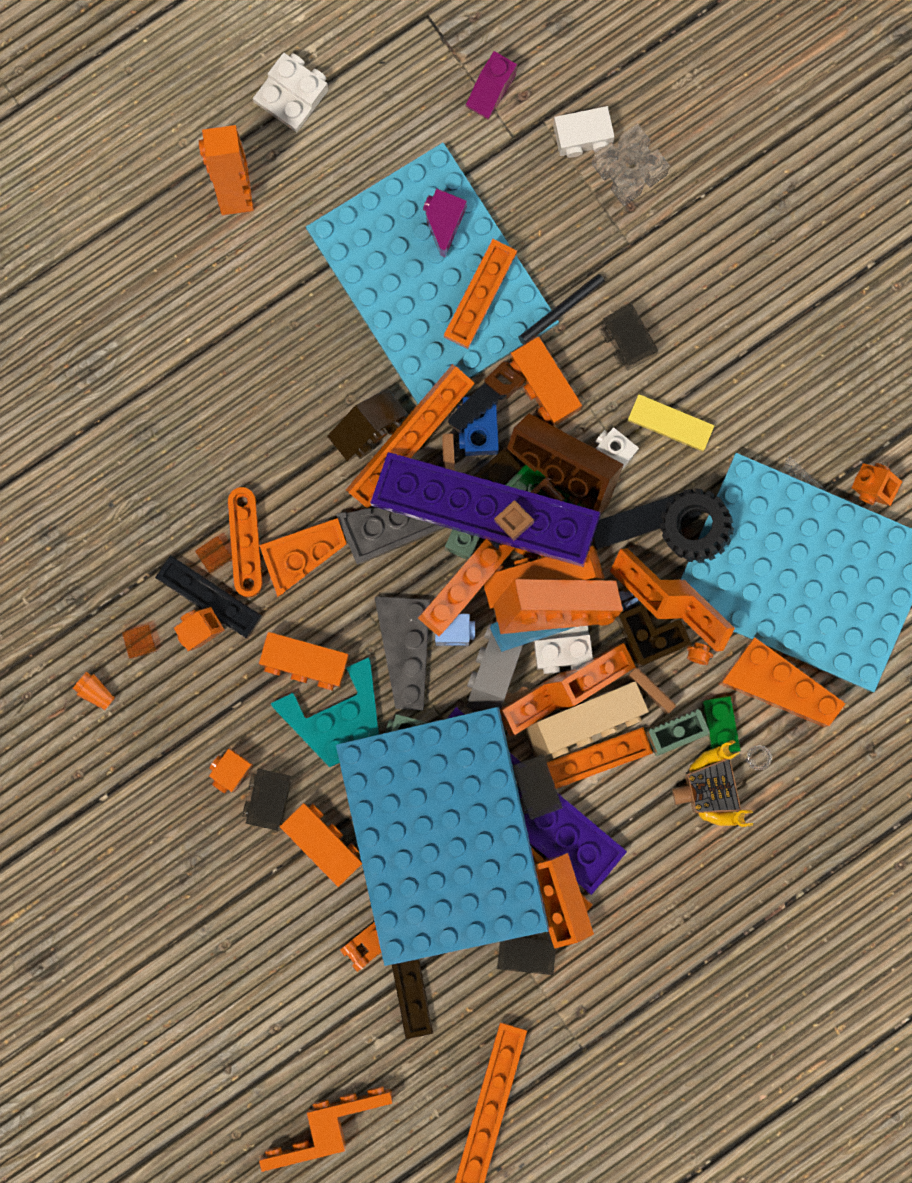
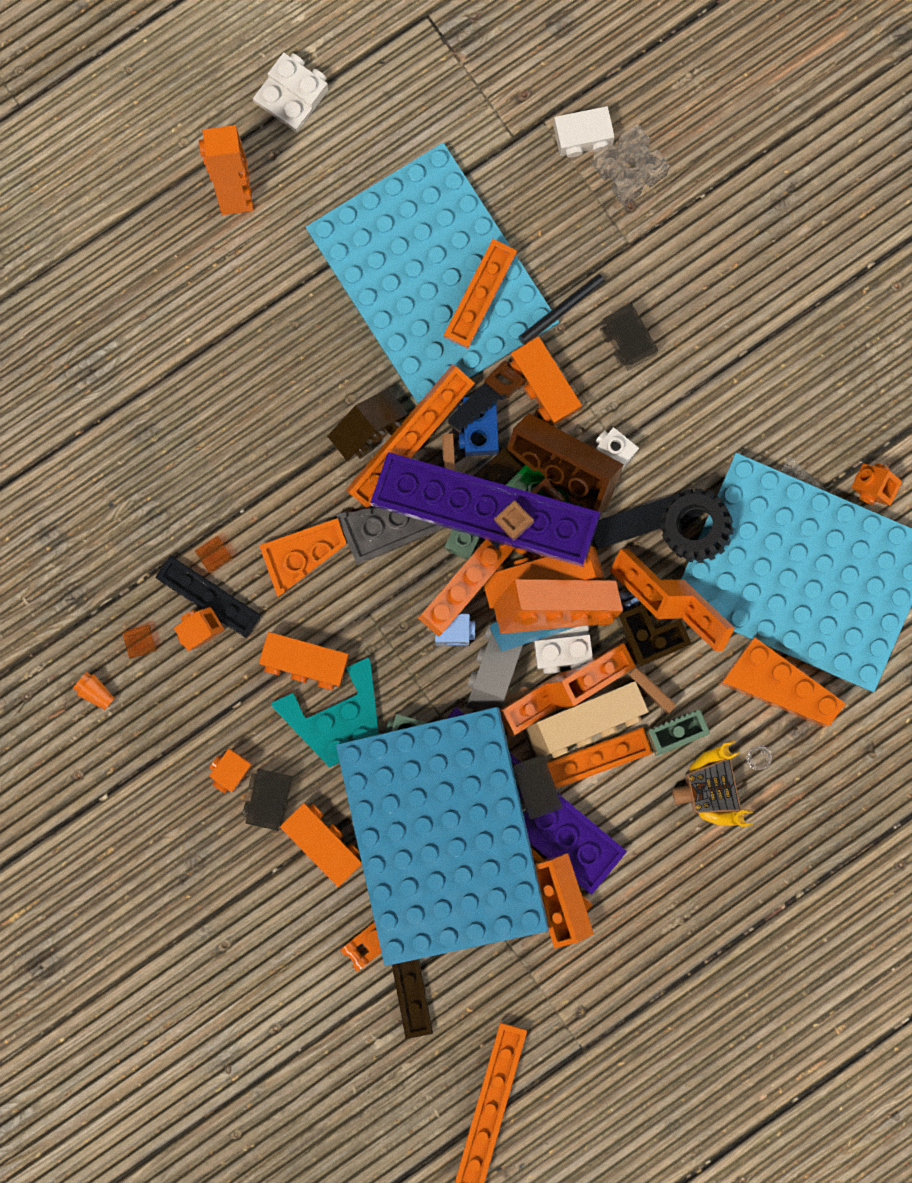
(245, 542): orange plate -> none
(325, 1128): orange bracket -> none
(404, 648): flat silver wing -> none
(444, 217): magenta slope -> none
(491, 85): magenta slope -> none
(527, 954): clear smoke brick -> none
(671, 423): light yellow tile -> none
(699, 654): orange plate -> none
(721, 723): green plate -> none

